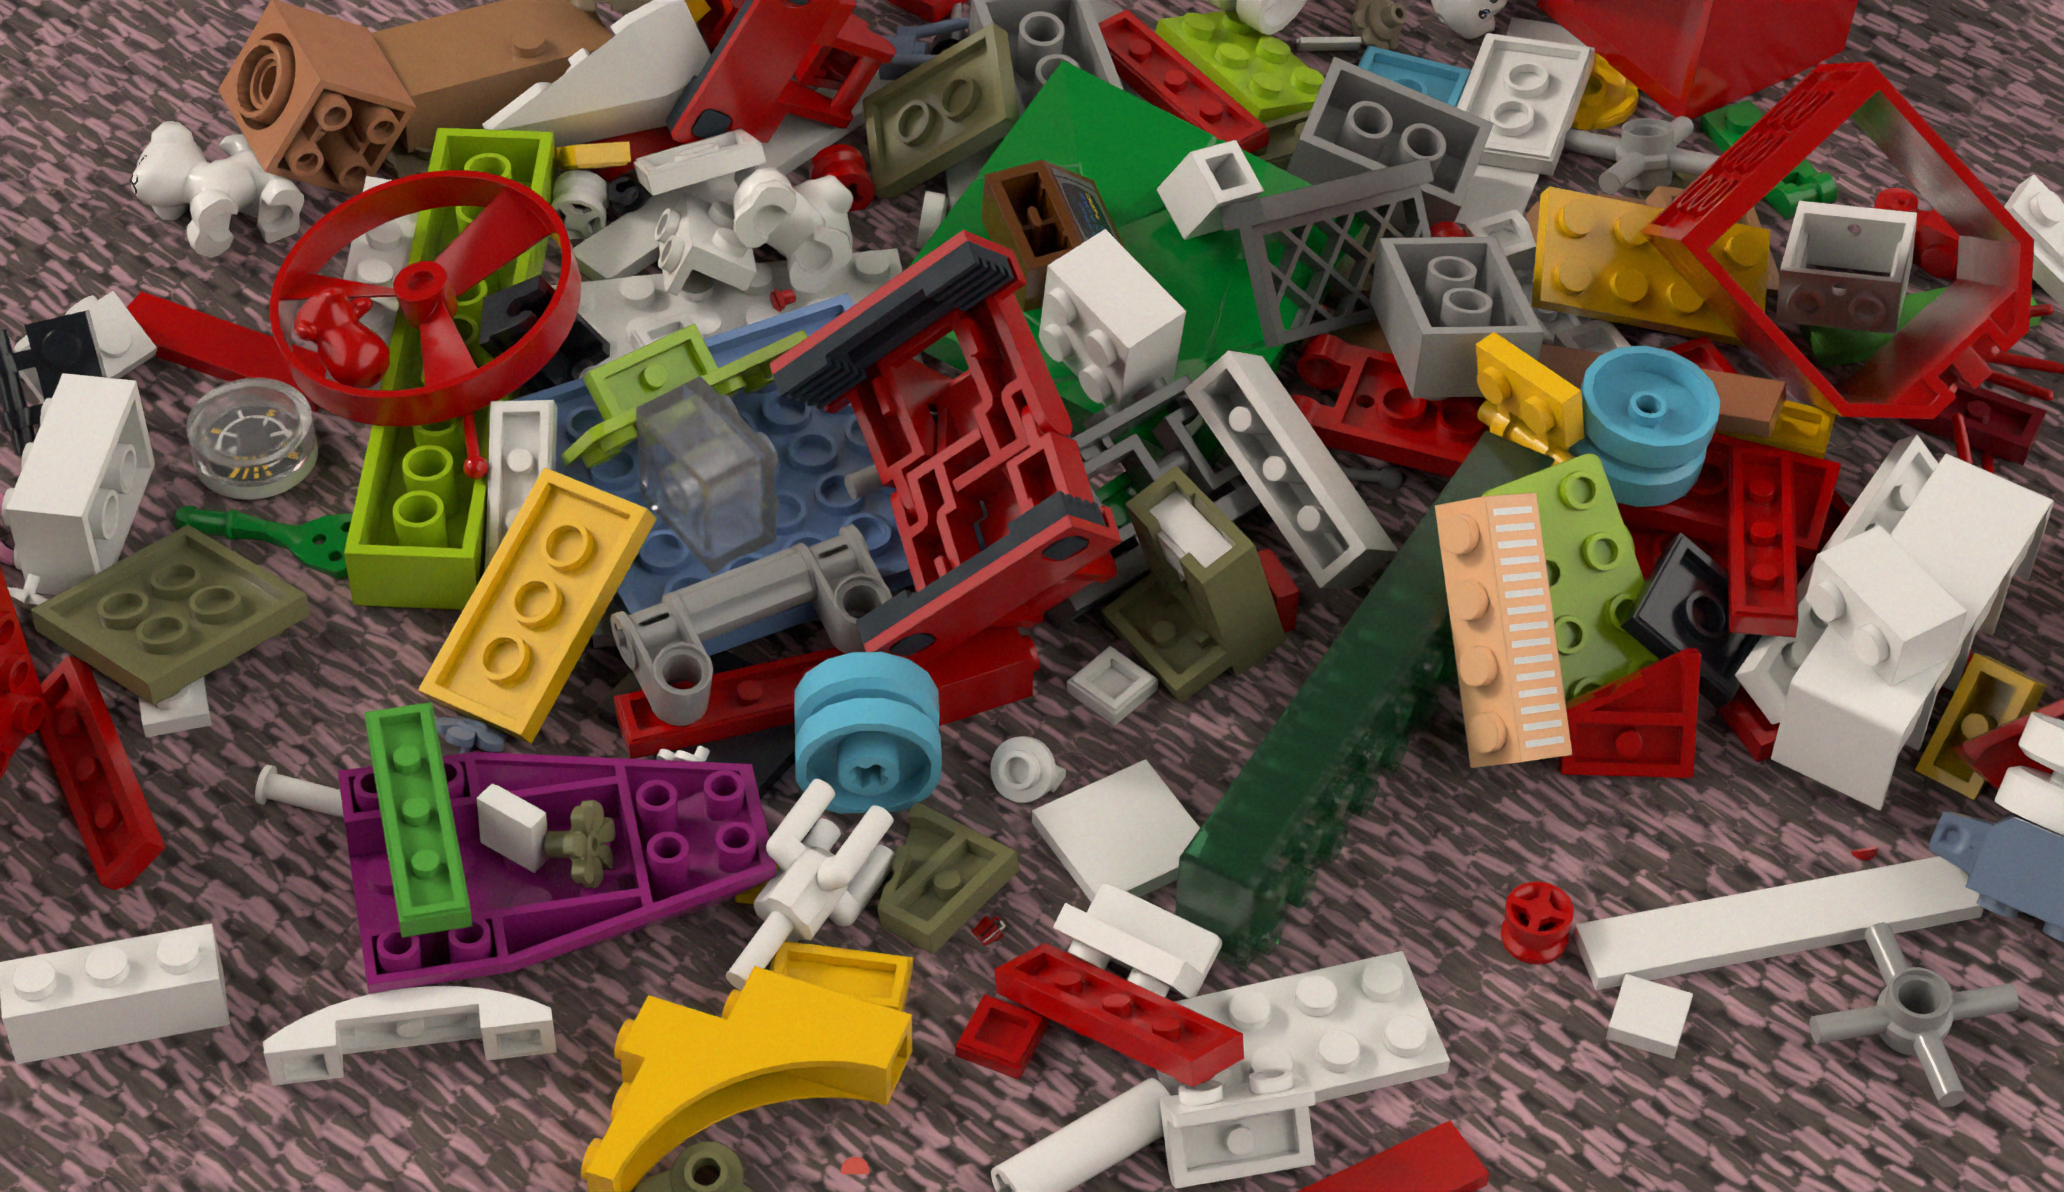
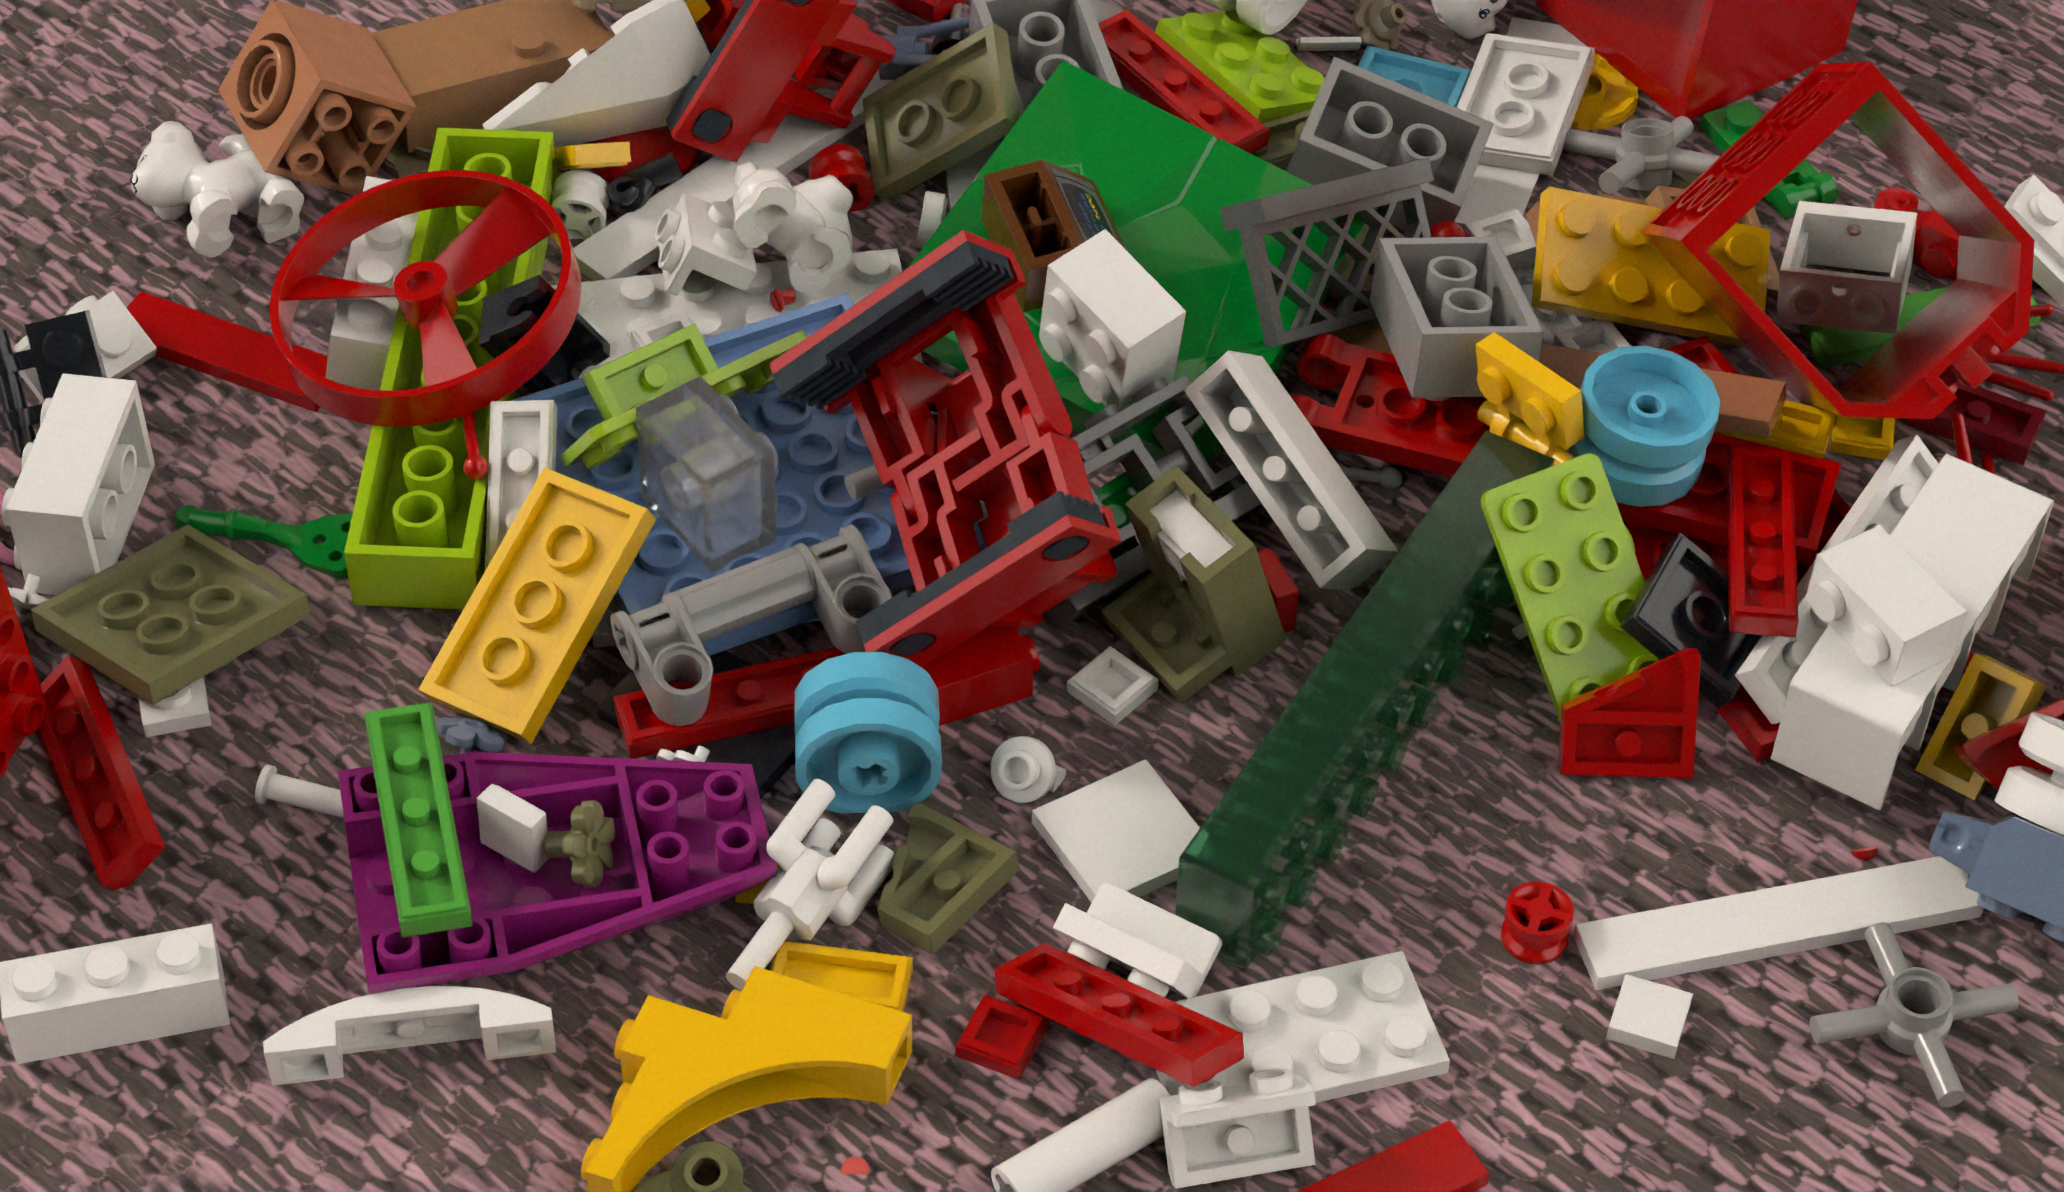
(252, 438): clear piece -> none
(345, 345): red animal -> none
(699, 161): white tile -> none
(988, 930): red piece -> none
(1205, 183): white brick -> none
(1503, 629): light nougat brick -> none
(1862, 436): none -> yellow tile

